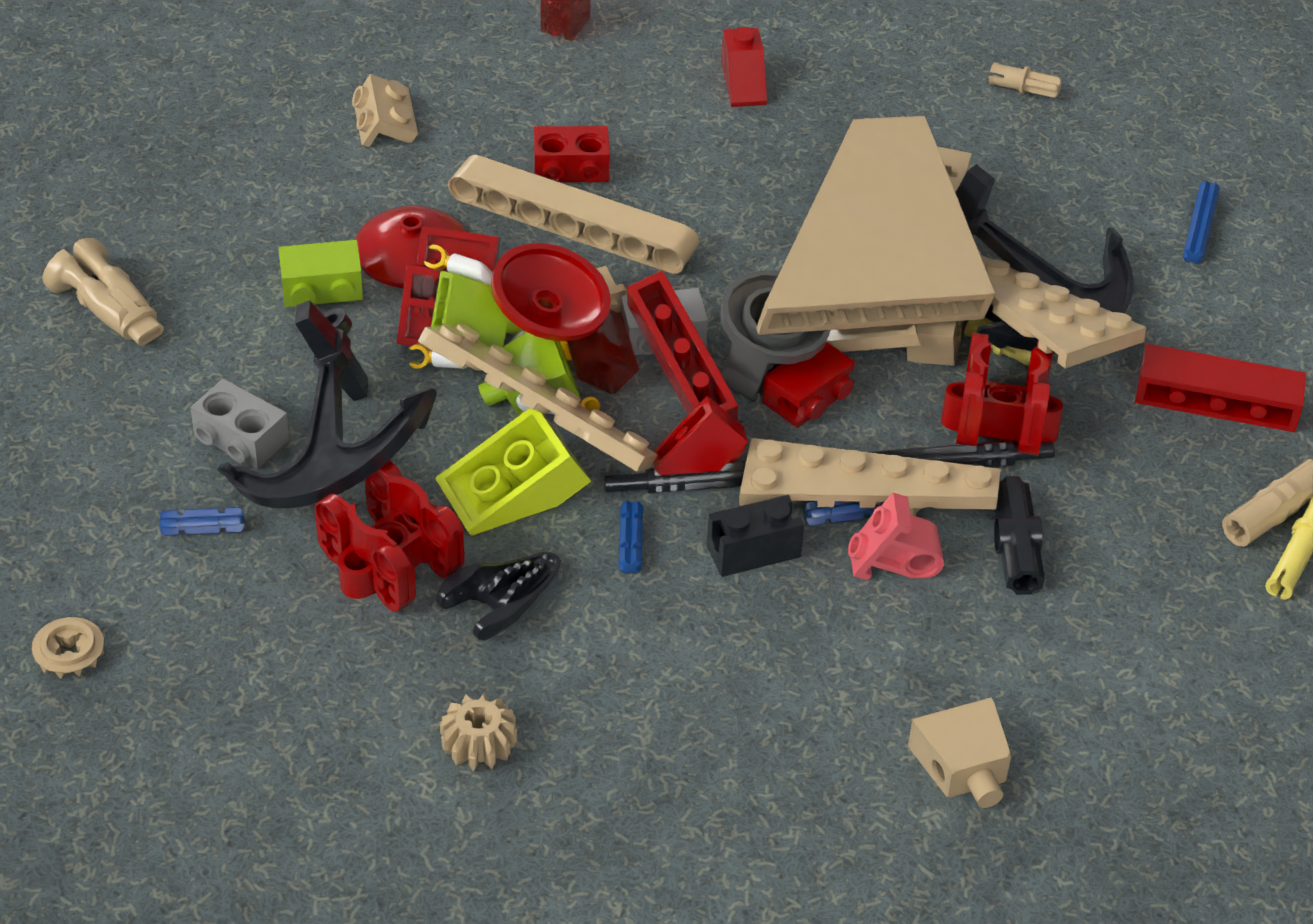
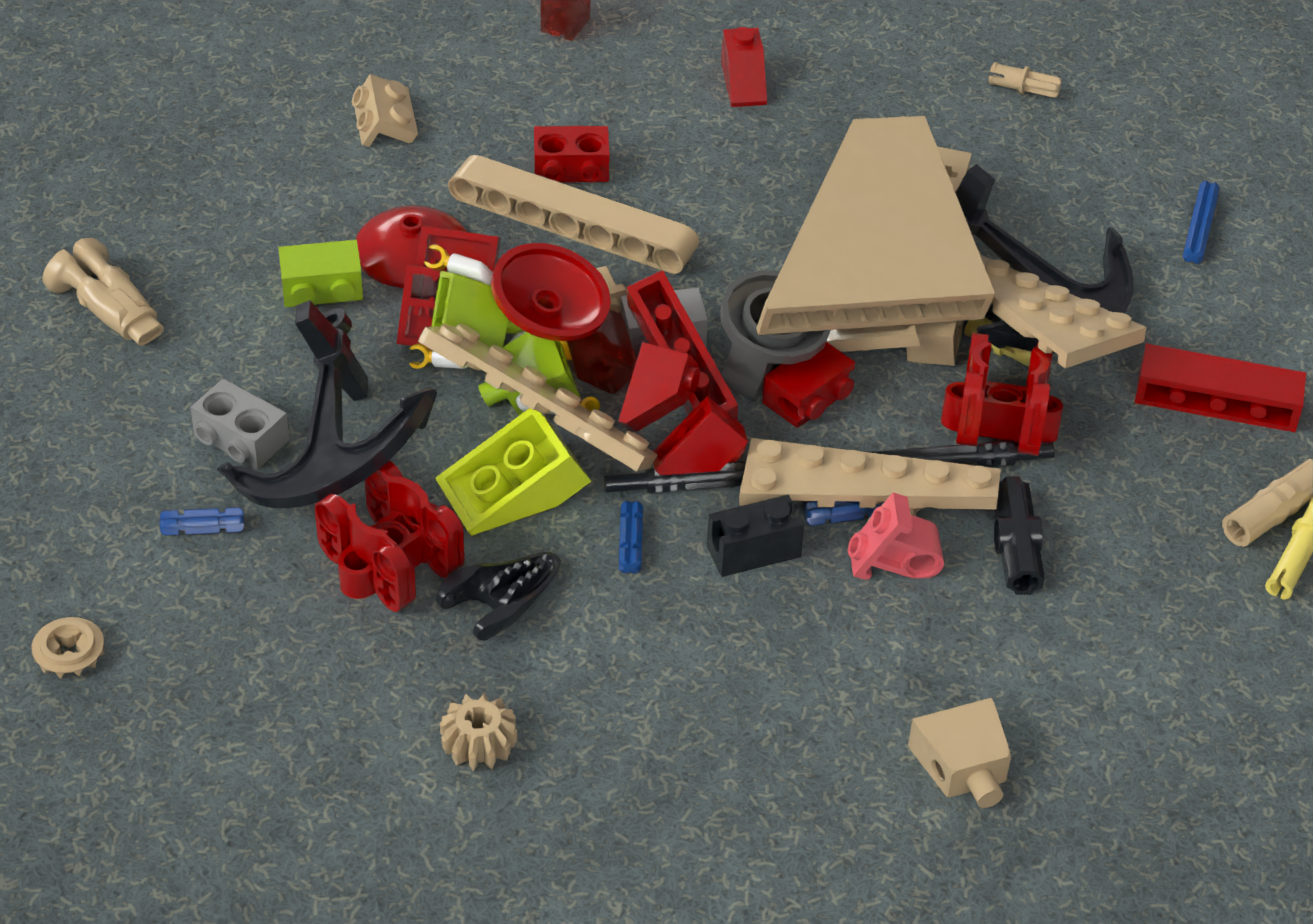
(658, 385): none -> red slope

